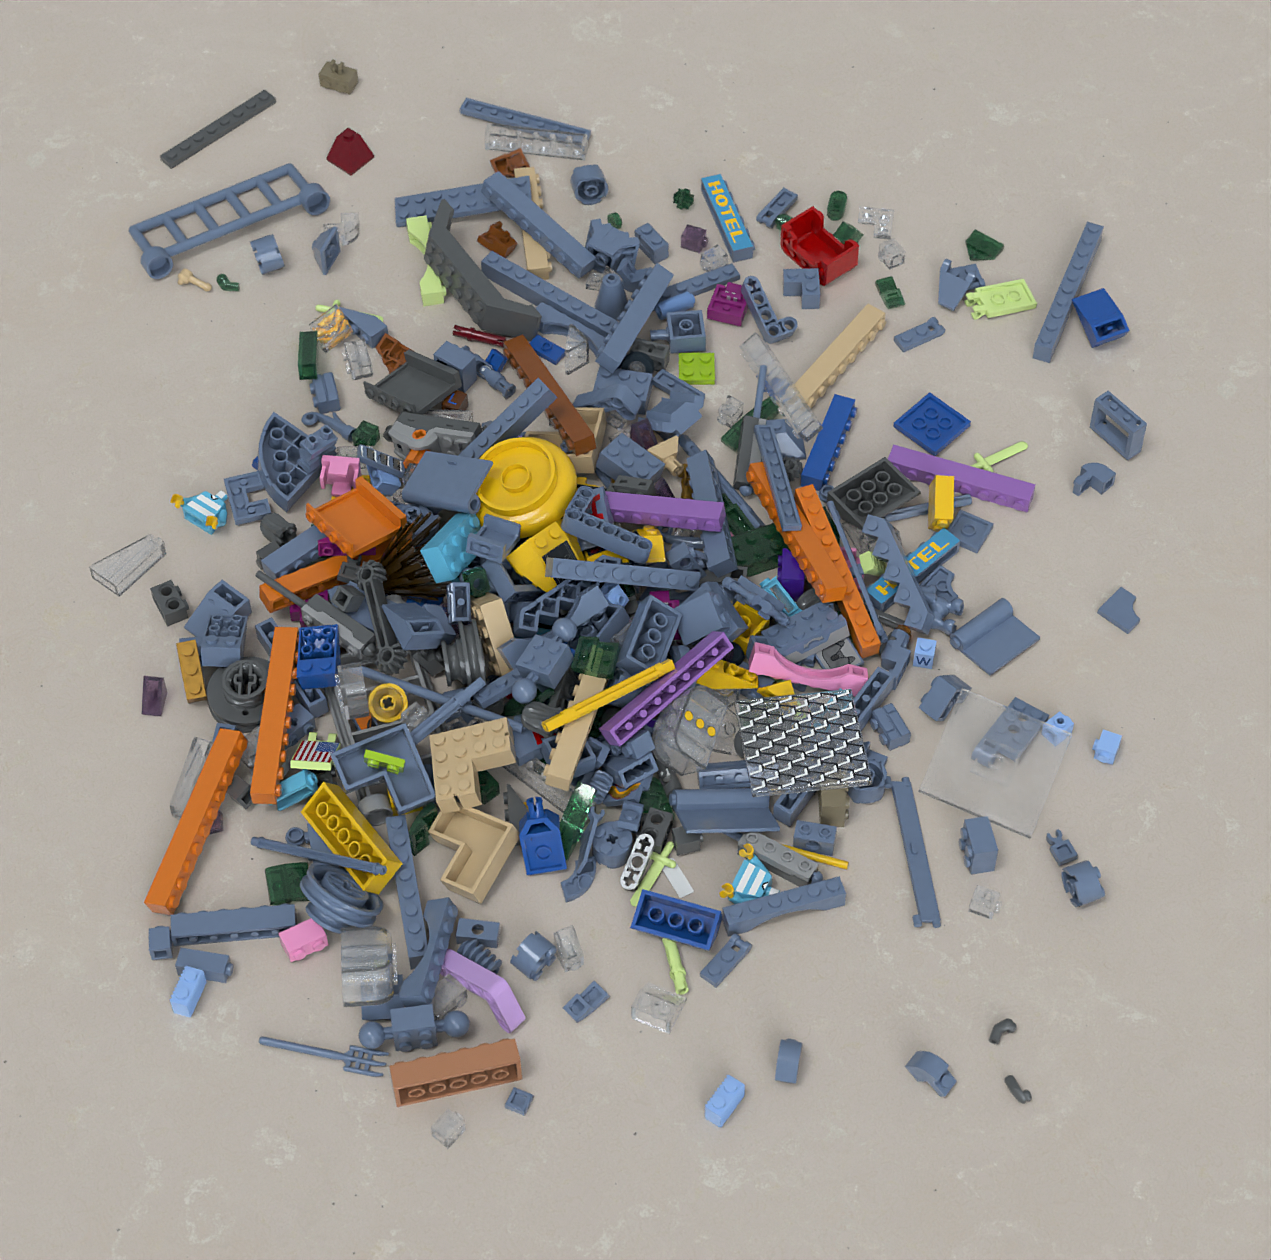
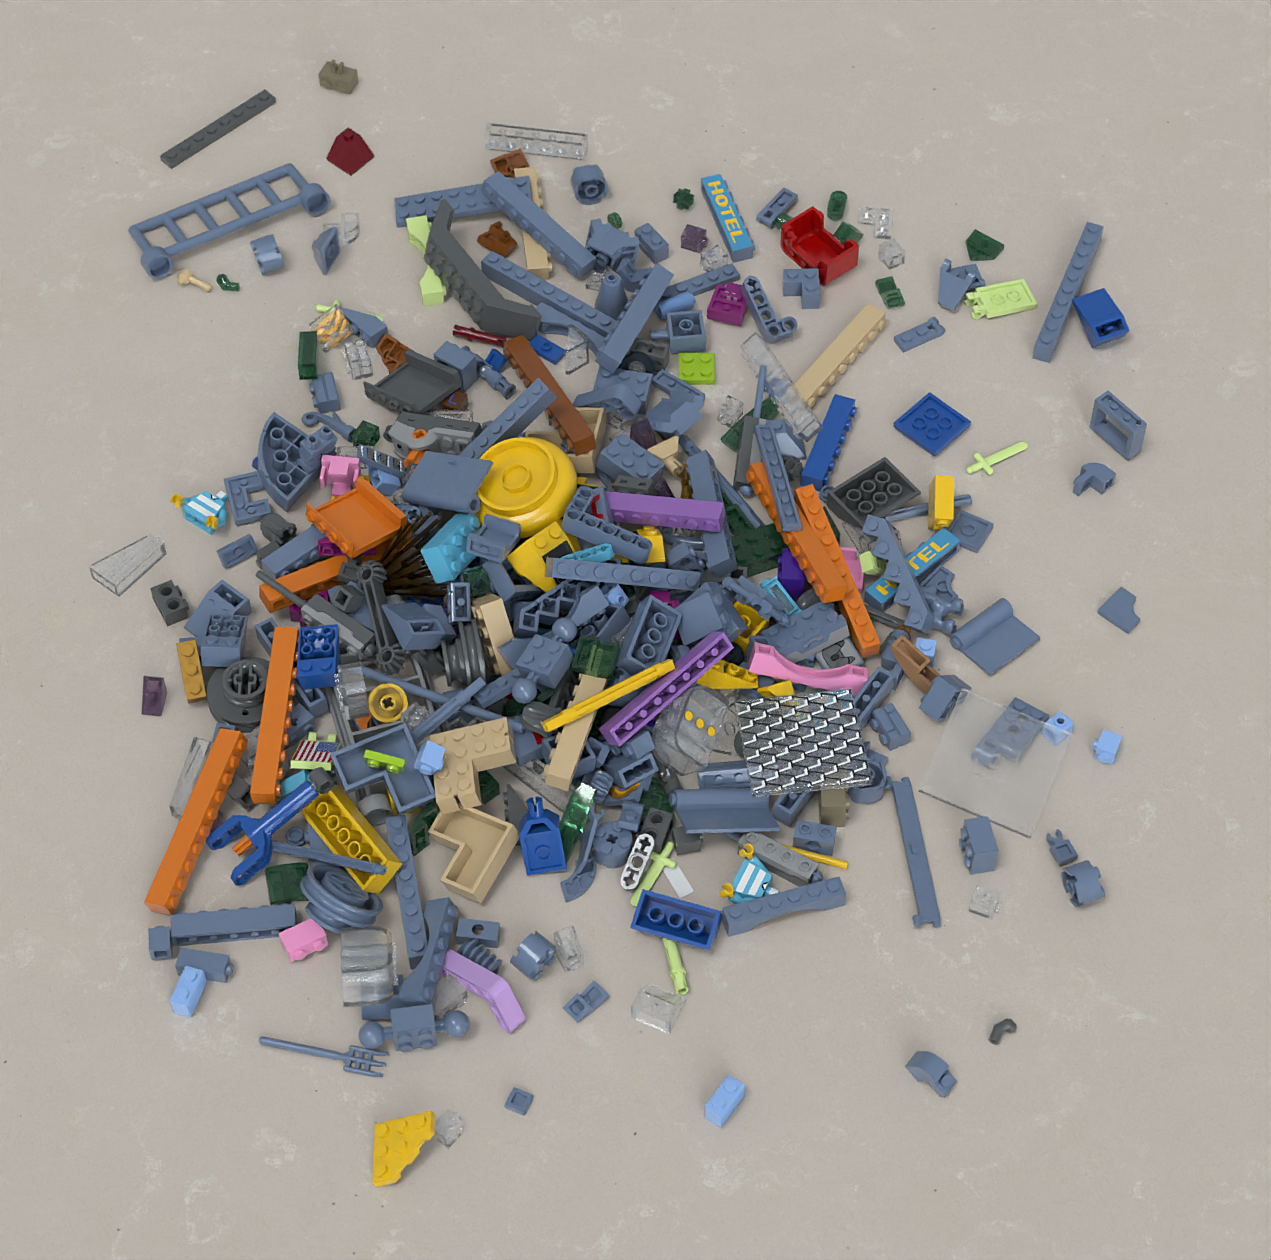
(237, 551): none -> sand blue hinge
(260, 830): none -> blue piece
(398, 1144): none -> yellow plate
(429, 758): none -> light blue brick
(455, 1072): nougat brick -> none
(514, 118): sand blue plate -> none
(594, 554): none -> medium azure beam
(725, 960): sand blue plate -> none
(788, 1060): sand blue brick -> none
(857, 572): sand blue piece -> none
(914, 663): none -> medium nougat slope
(967, 479): medium lavender brick -> none
(1014, 1088): dark grey arm -> none

